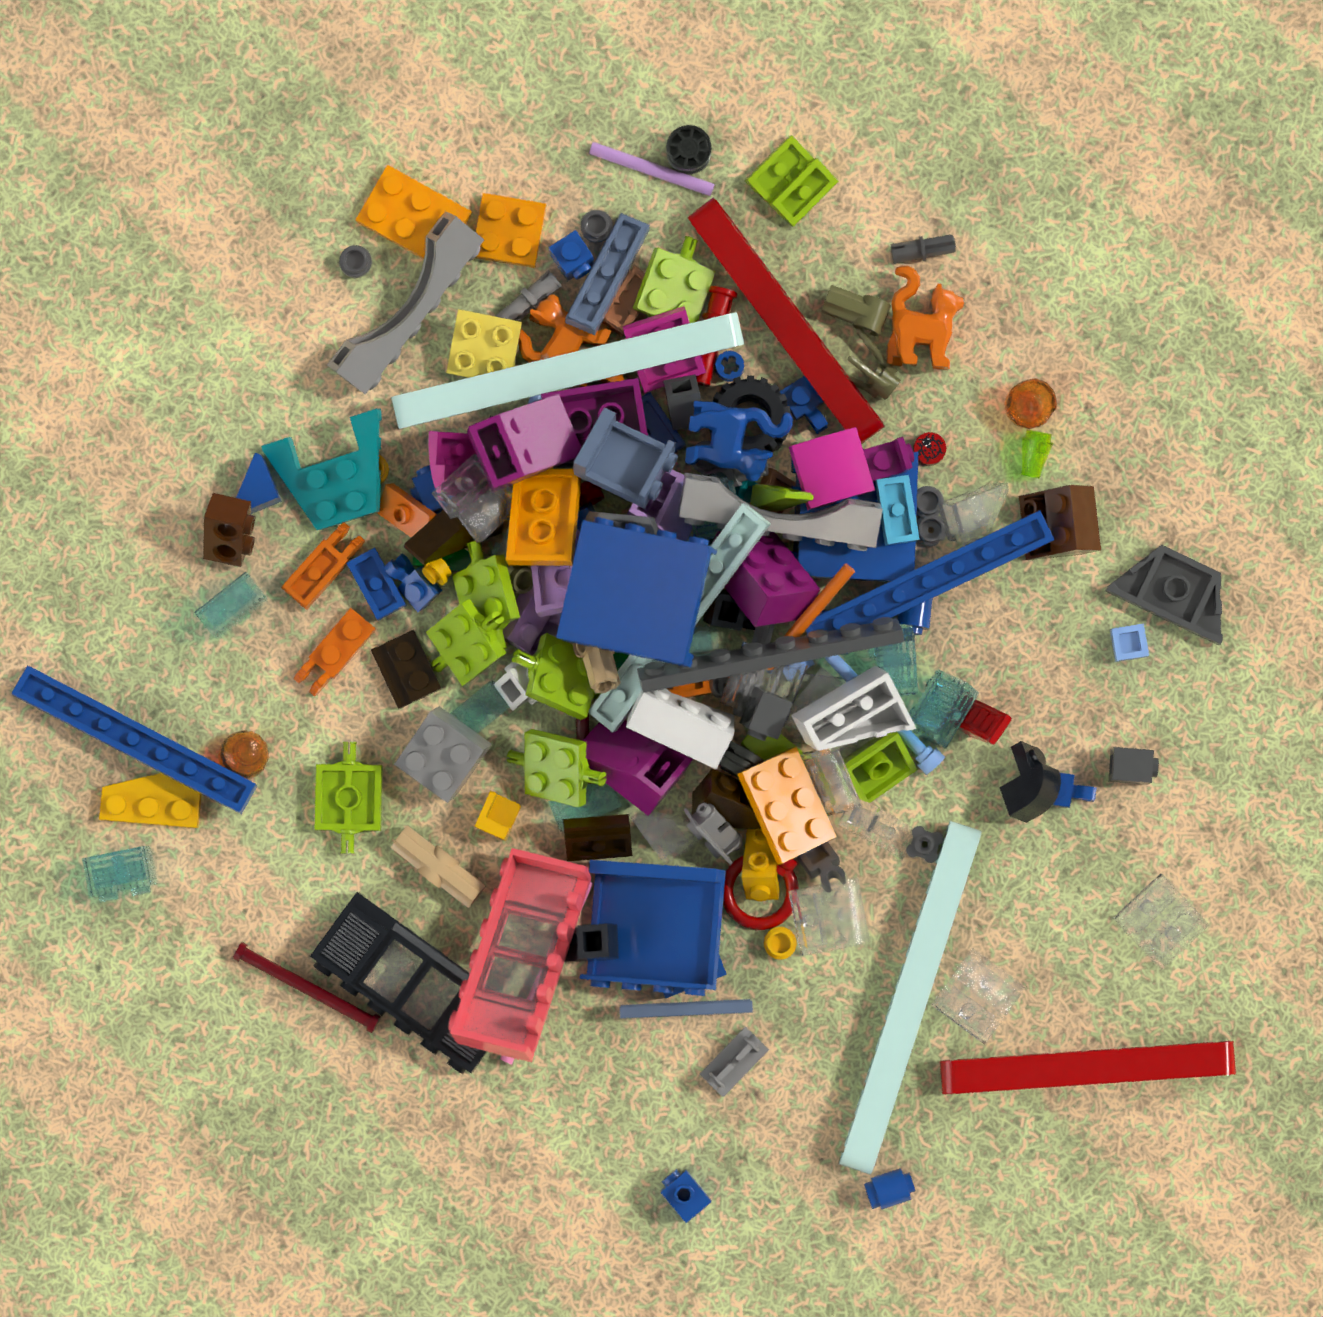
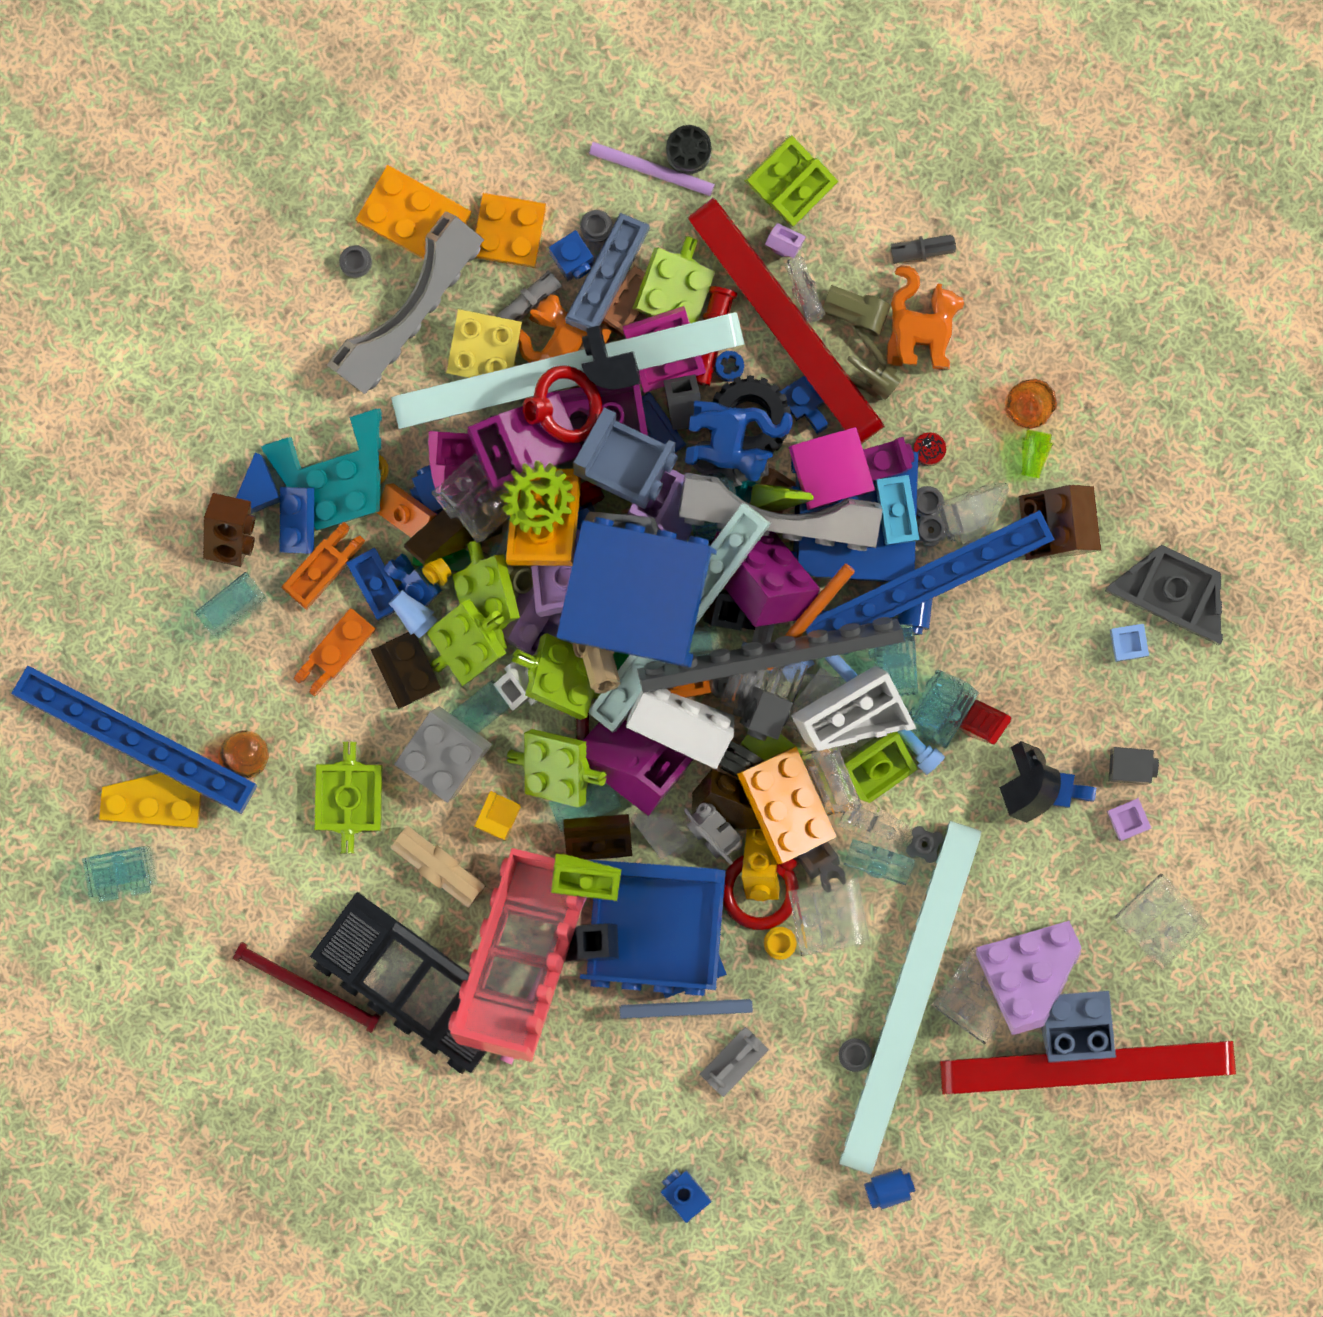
(296, 520): none -> blue plate
(413, 614): none -> light blue cone
(526, 508): none -> lime gear
(540, 409): none -> red piece
(584, 878): none -> lime slope
(606, 371): none -> black brick
(785, 241): none -> lavender plate
(804, 289): none -> clear pin
(855, 1055): none -> flat silver plate
(879, 862): none -> clear light blue plate
(1029, 973): none -> lavender plate
(1079, 1028): none -> sand blue slope
(1129, 819): none -> lavender plate

